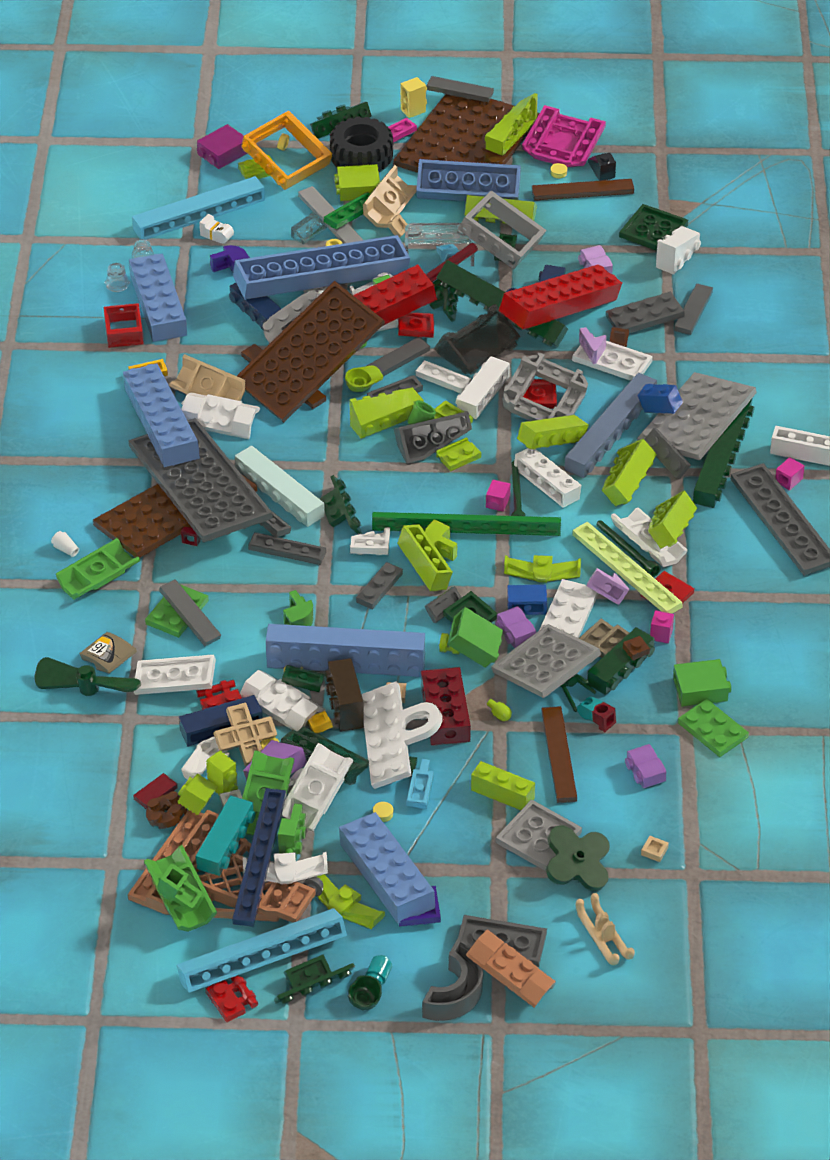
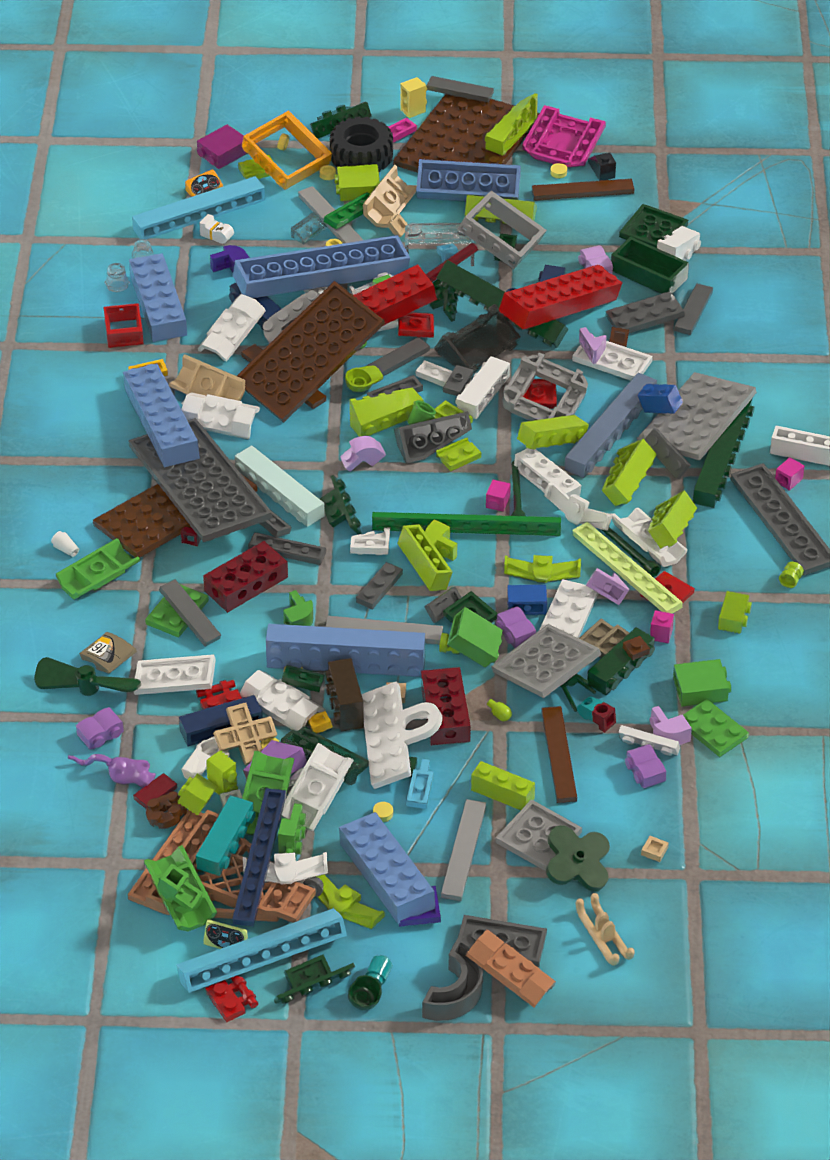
(98, 729): none -> medium lavender brick
(122, 769): none -> medium lavender animal
(203, 183): none -> slope
(223, 935): none -> slope
(232, 326): none -> white piece
(245, 576): none -> dark red brick
(327, 172): none -> light yellow tile
(362, 449): none -> lavender brick
(432, 632): none -> light grey tile
(458, 380): none -> dark grey plate
(463, 850): none -> light grey tile
(576, 508): none -> white plate
(643, 738): none -> white plate
(649, 266): none -> dark green piece
(674, 728): none -> lavender brick
(734, 612): none -> lime brick
(791, 574): none -> lime wheel

